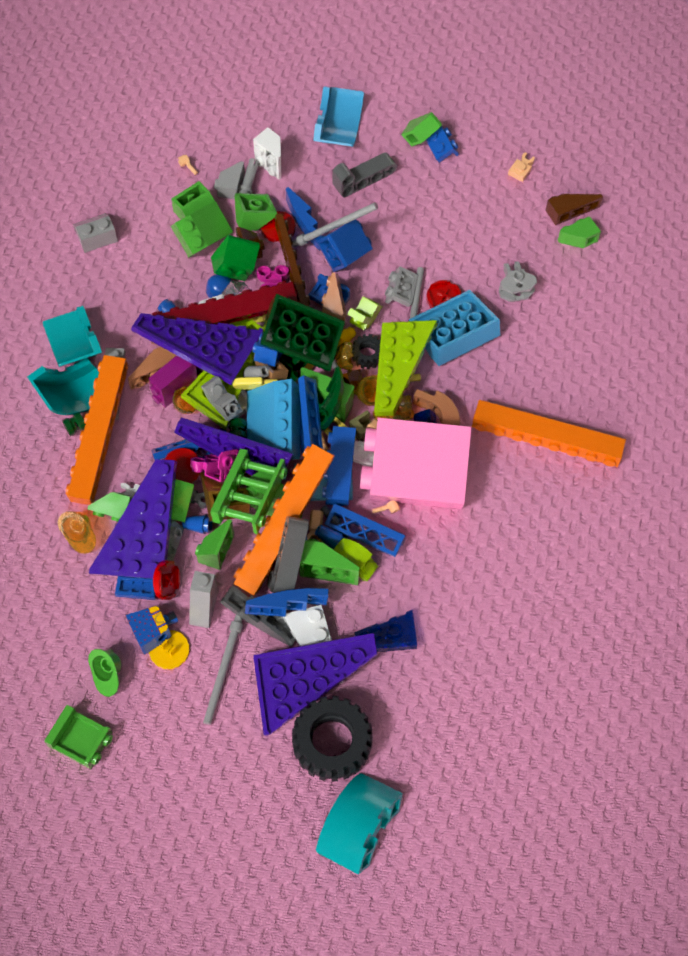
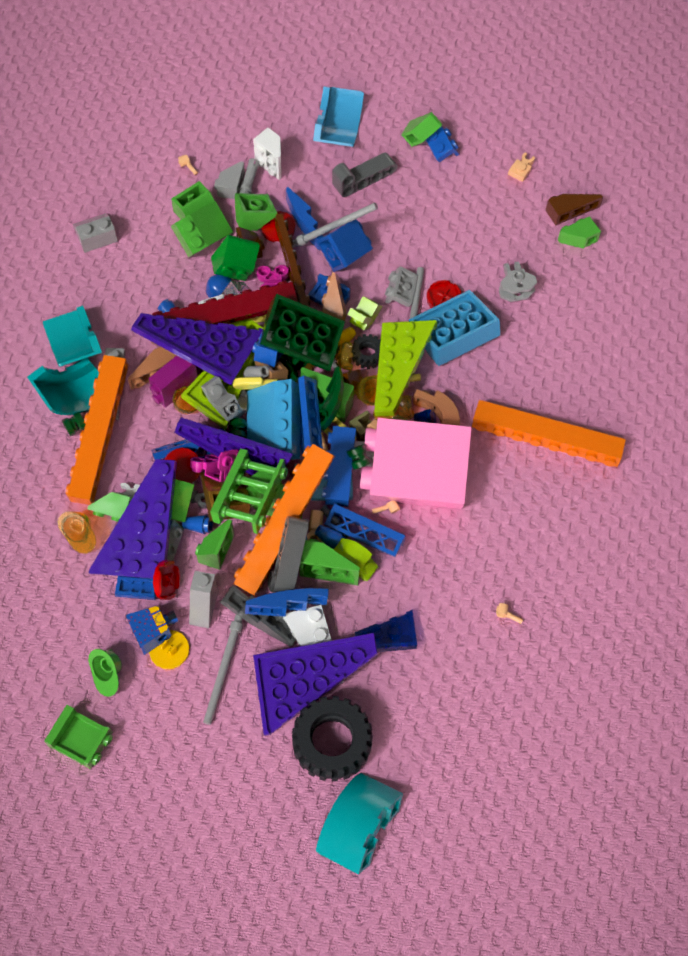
(358, 456): none -> dark green wheel
(502, 612): none -> light nougat hand

